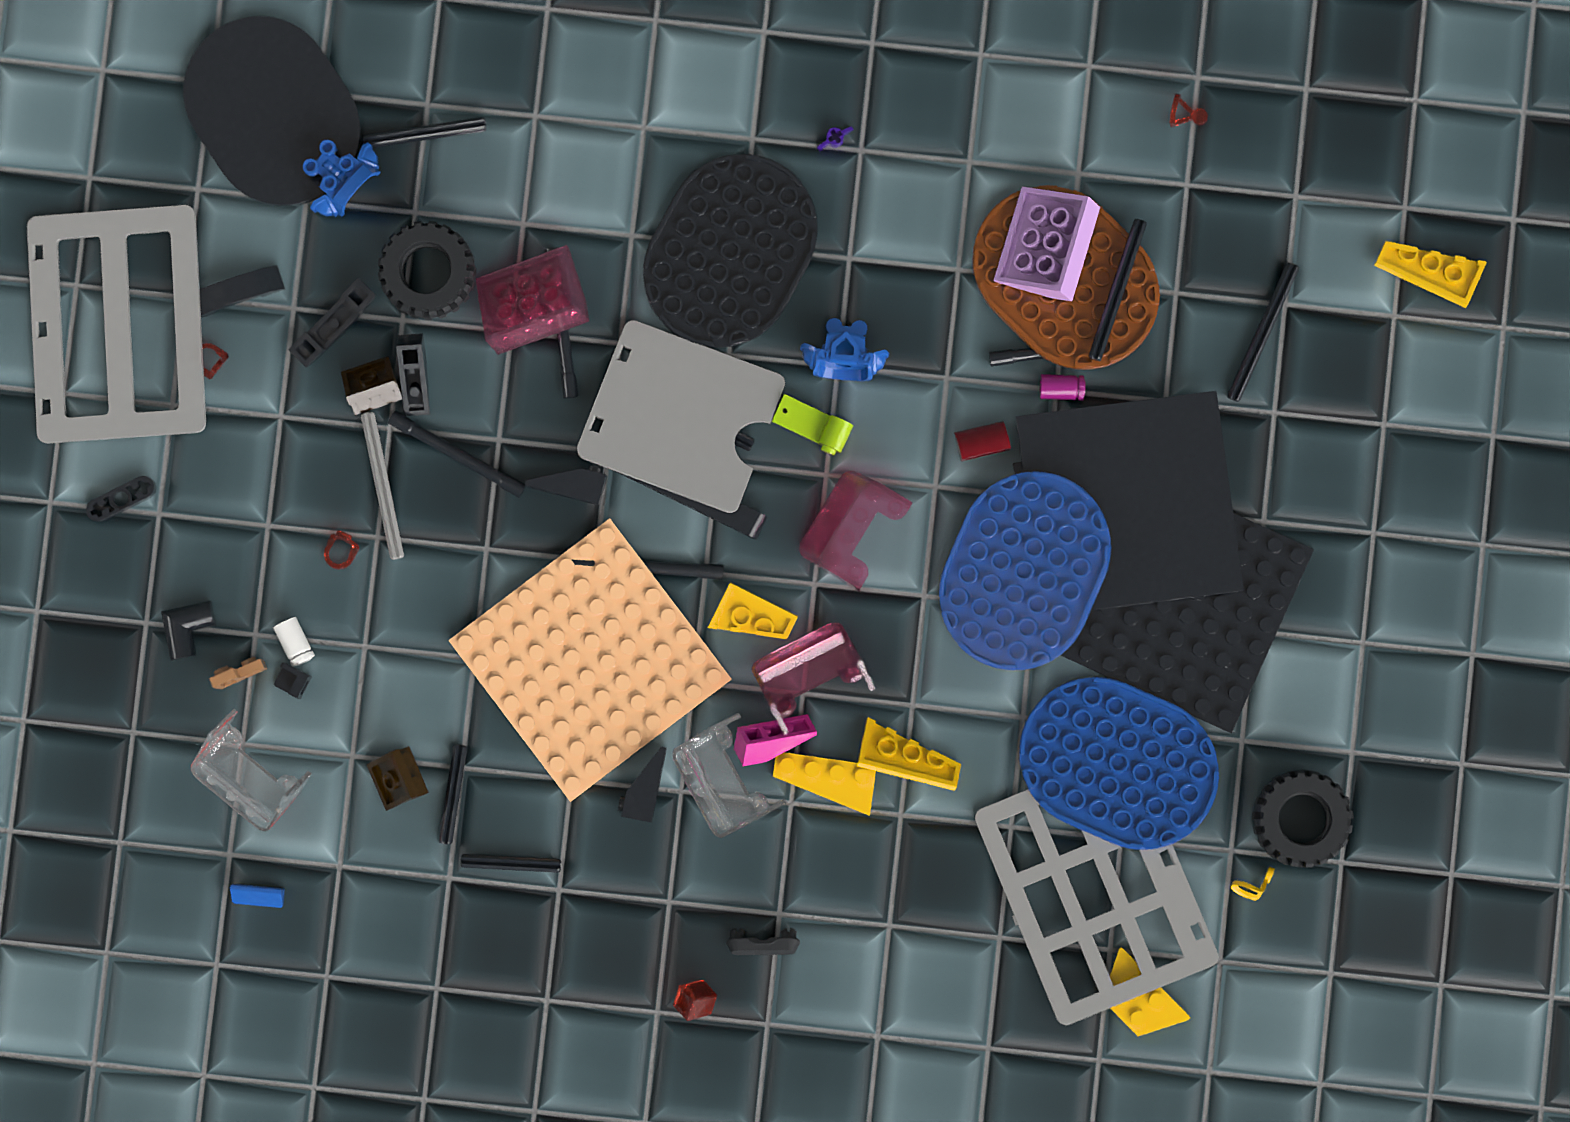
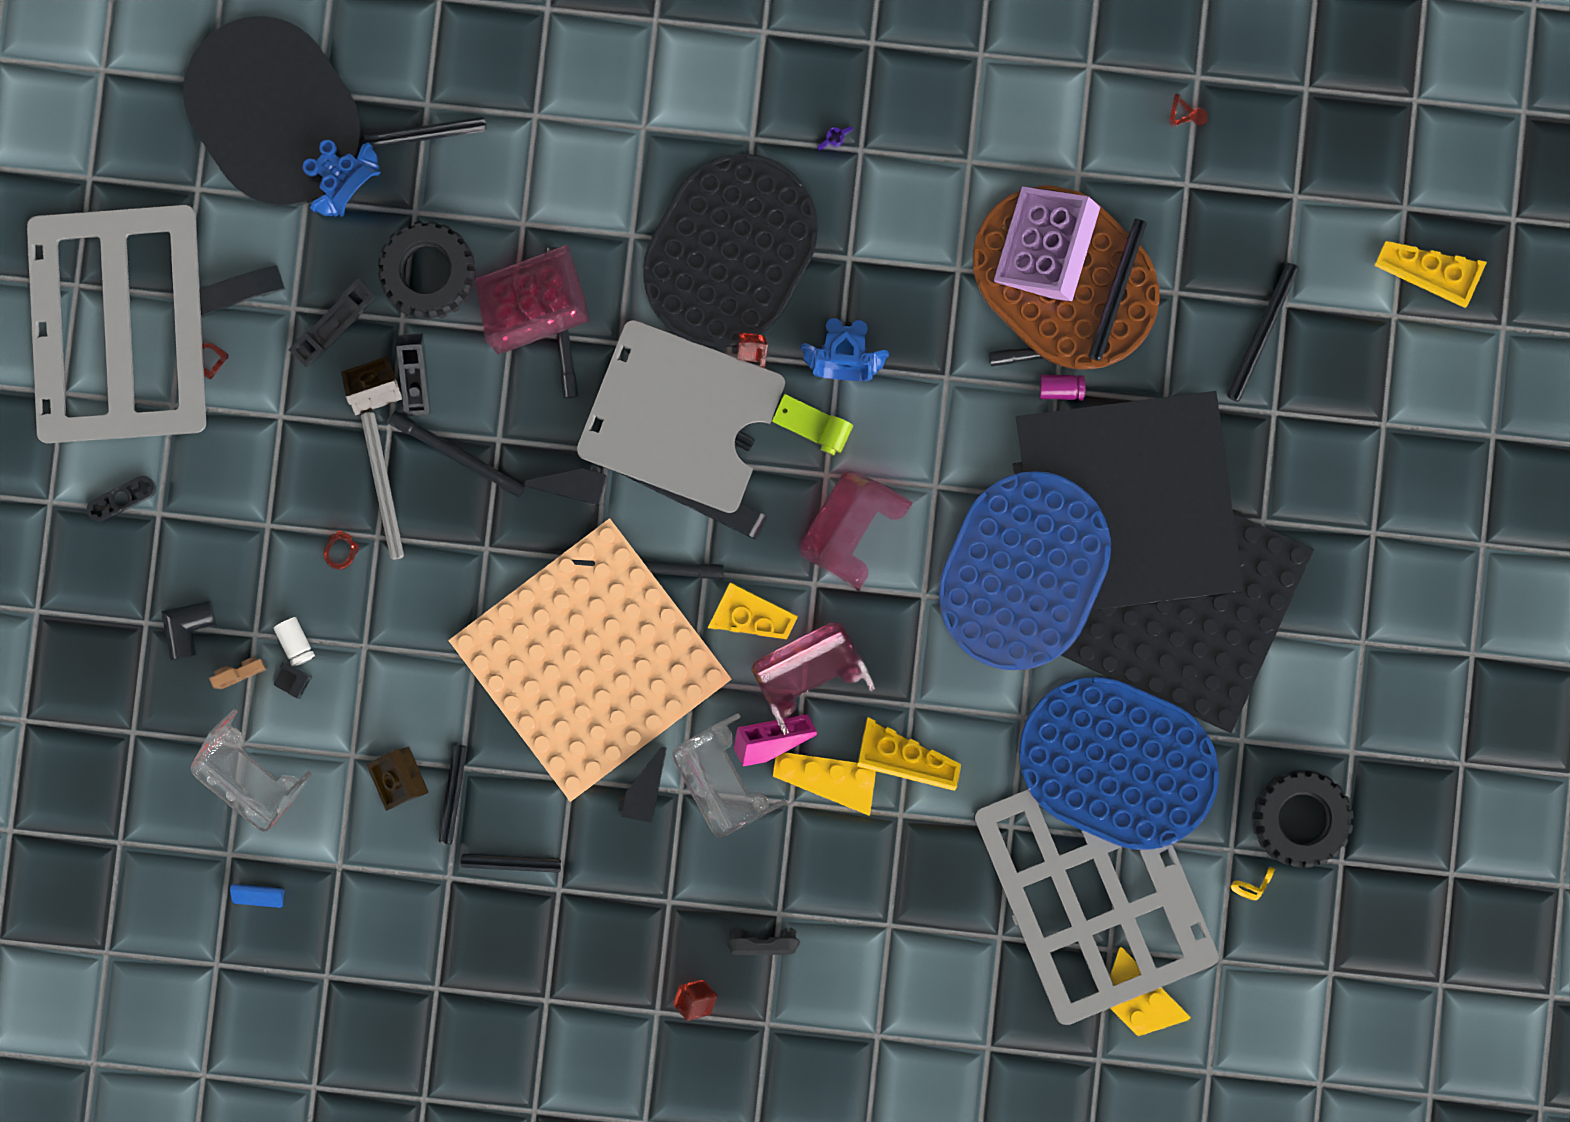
(752, 348): none -> clear red panel
(982, 441): dark red brick -> none

